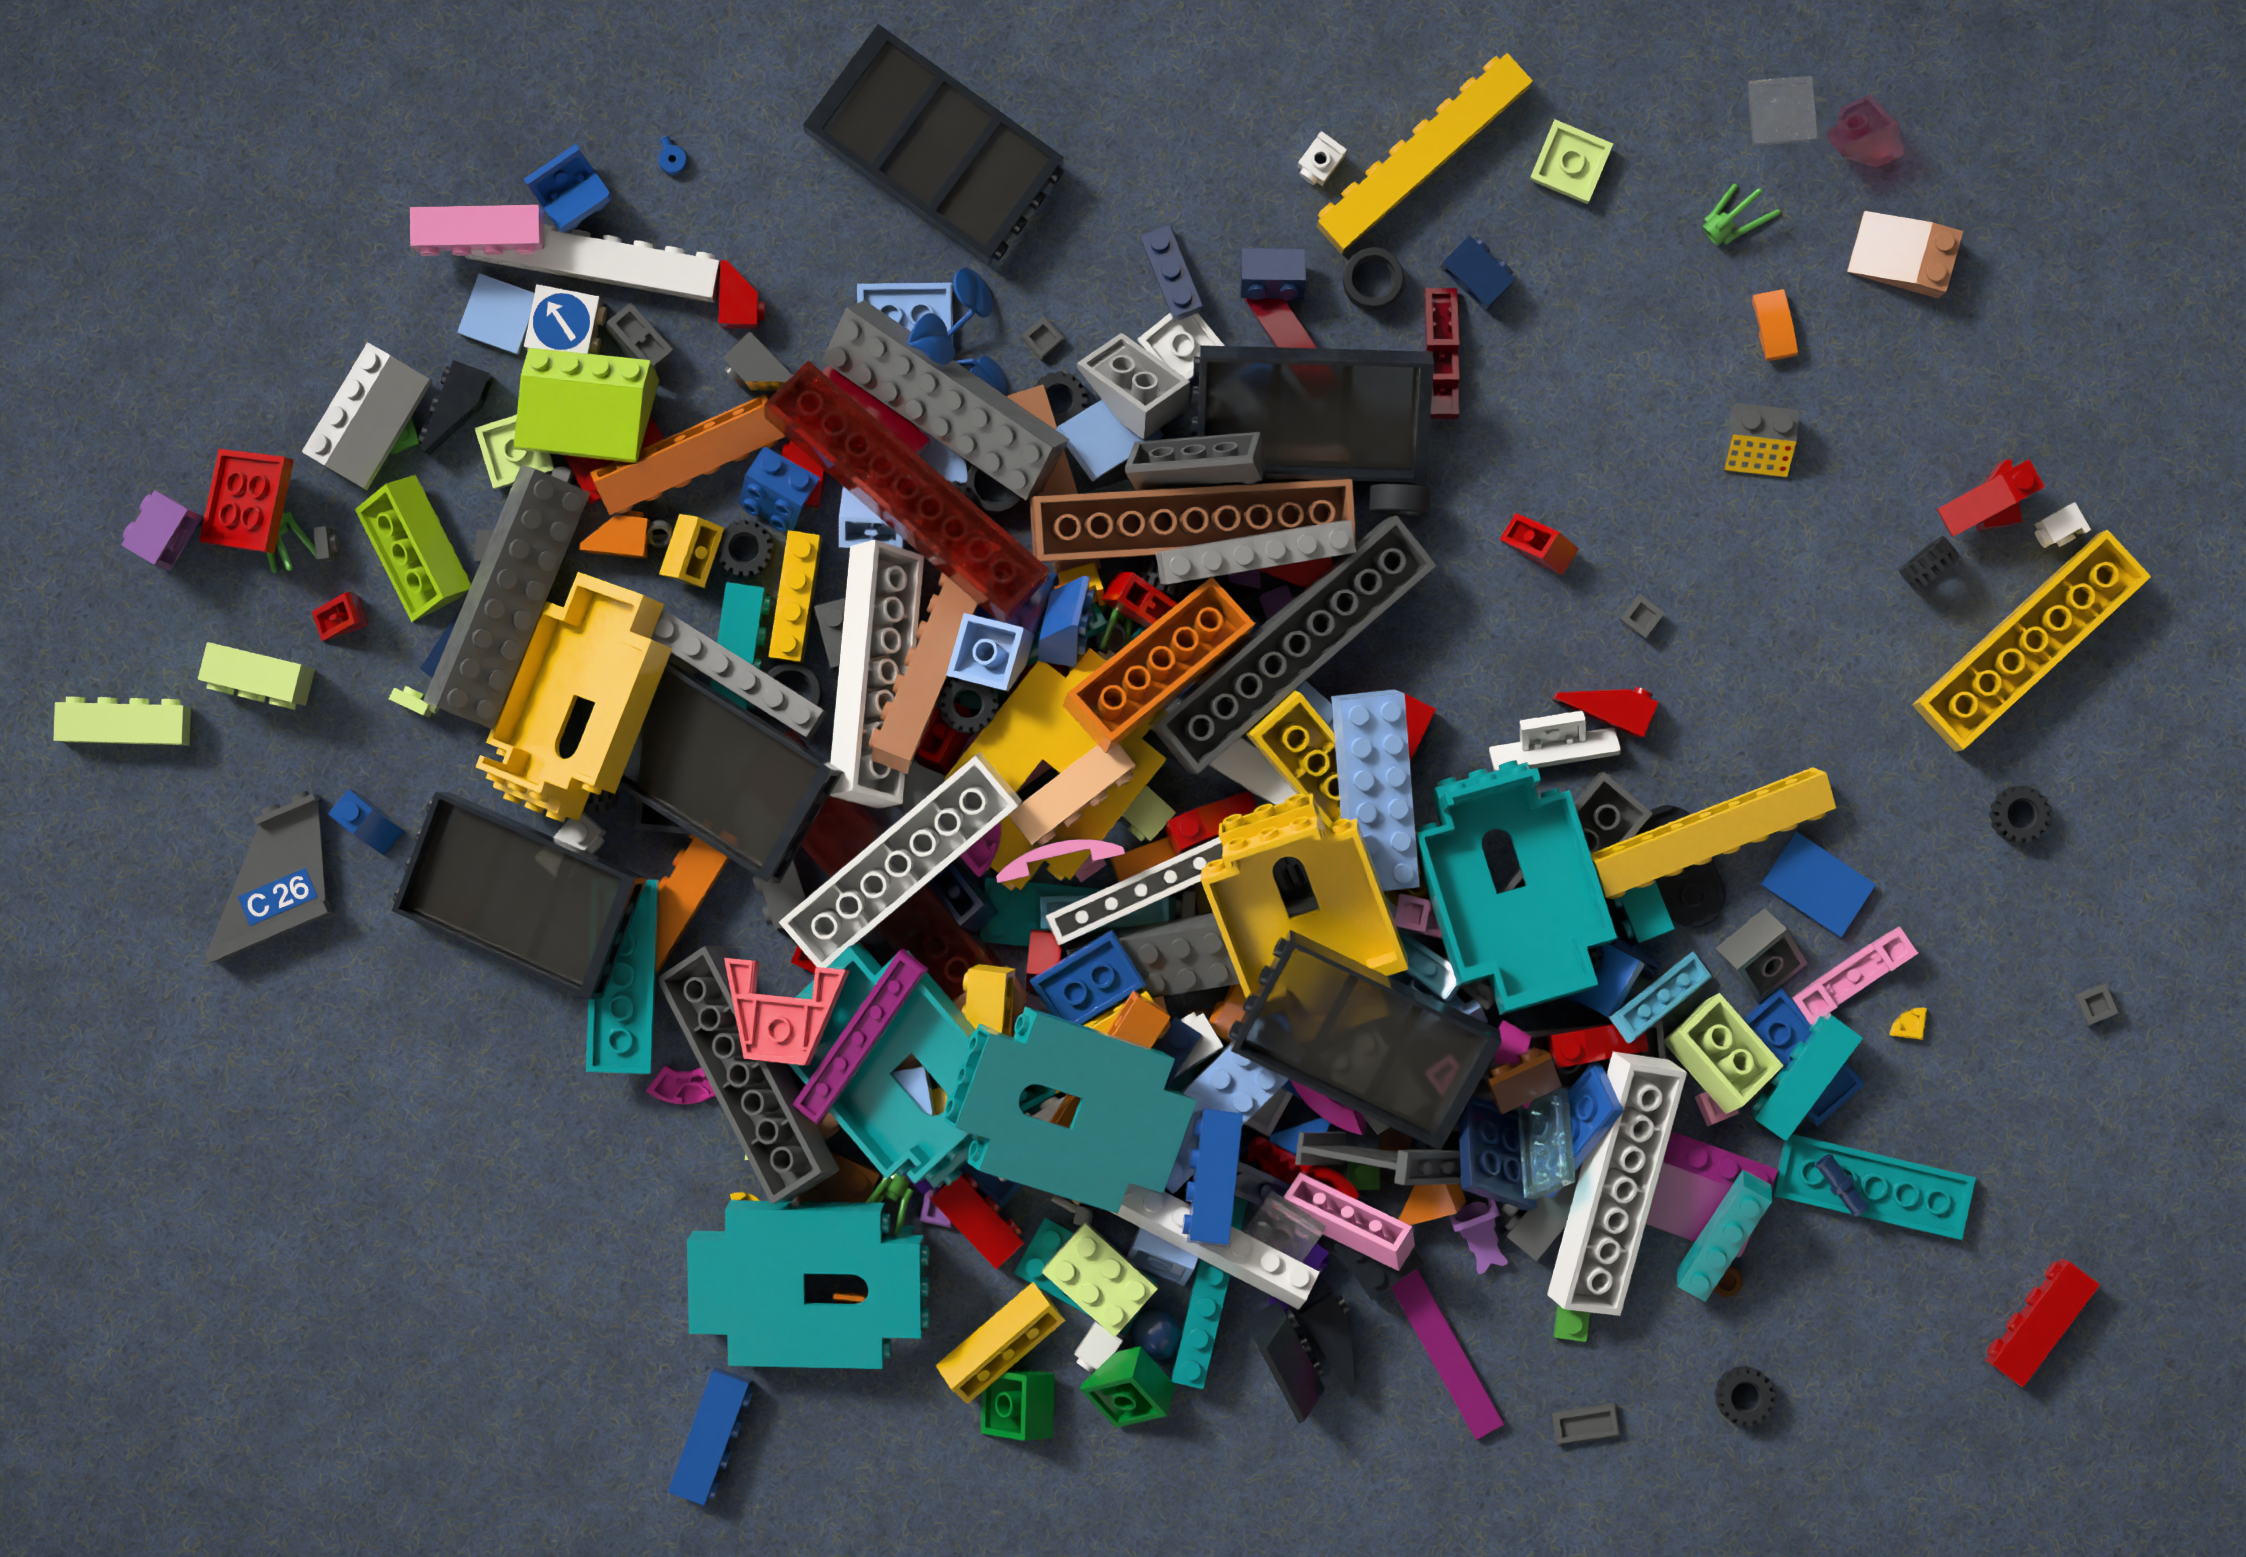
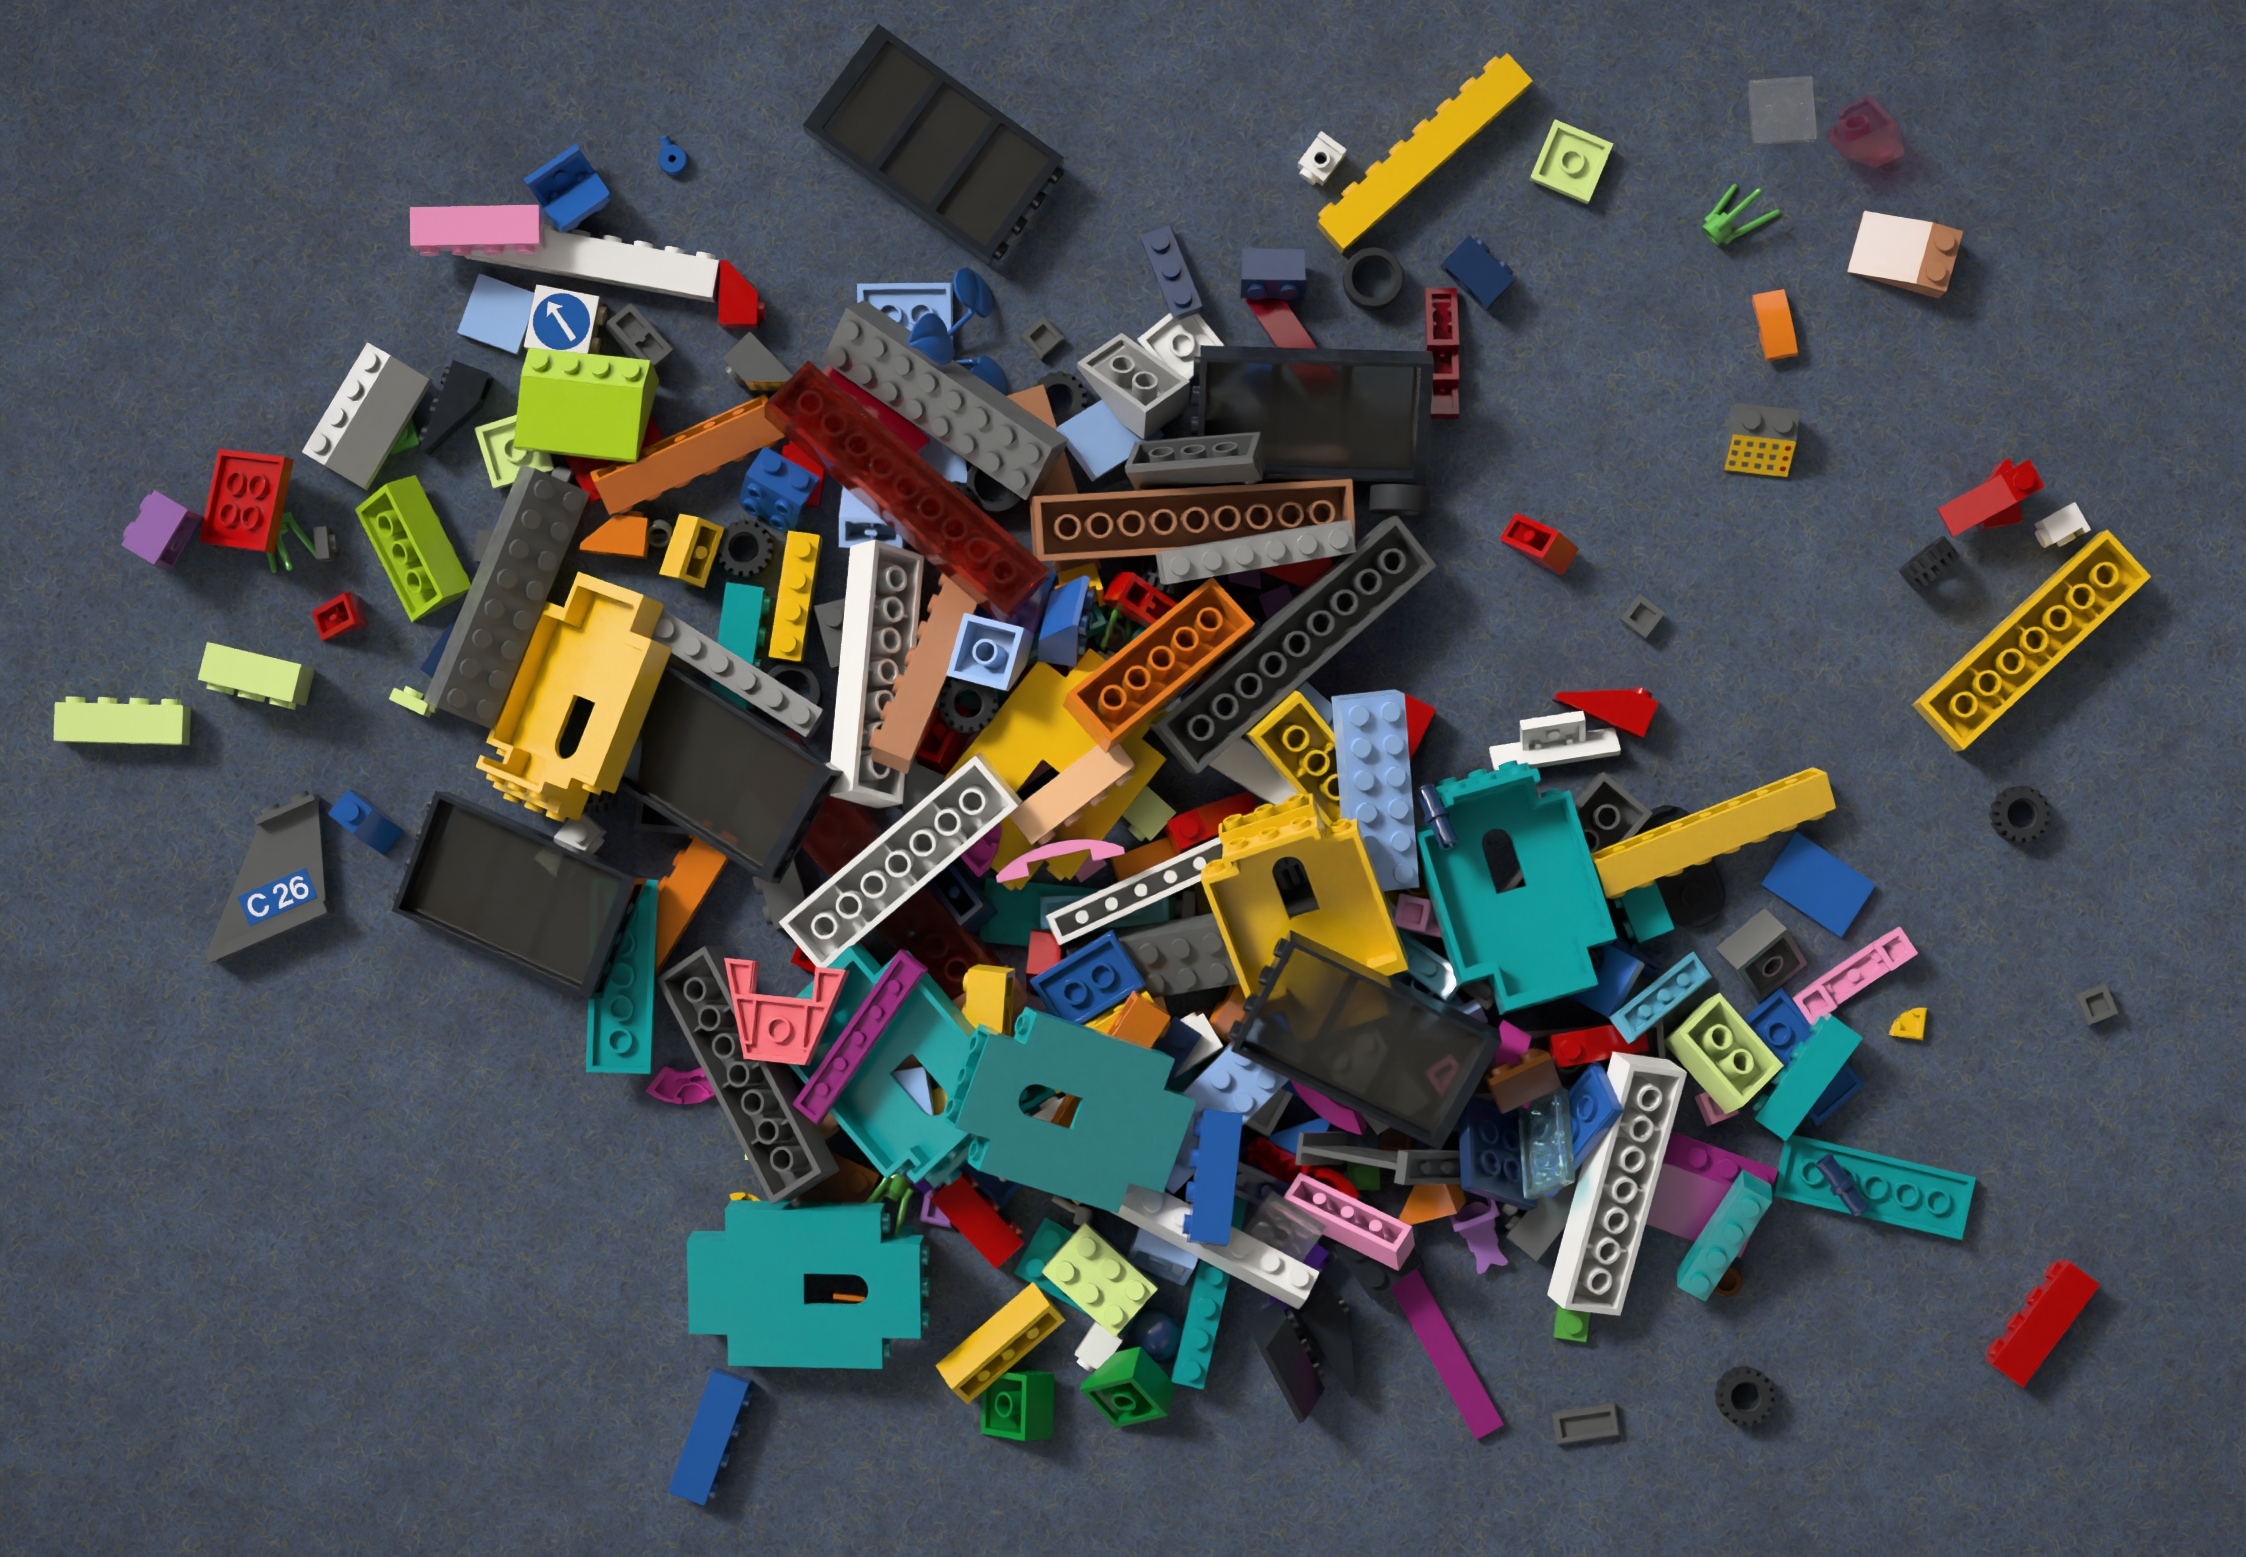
(1436, 816): none -> dark blue pin

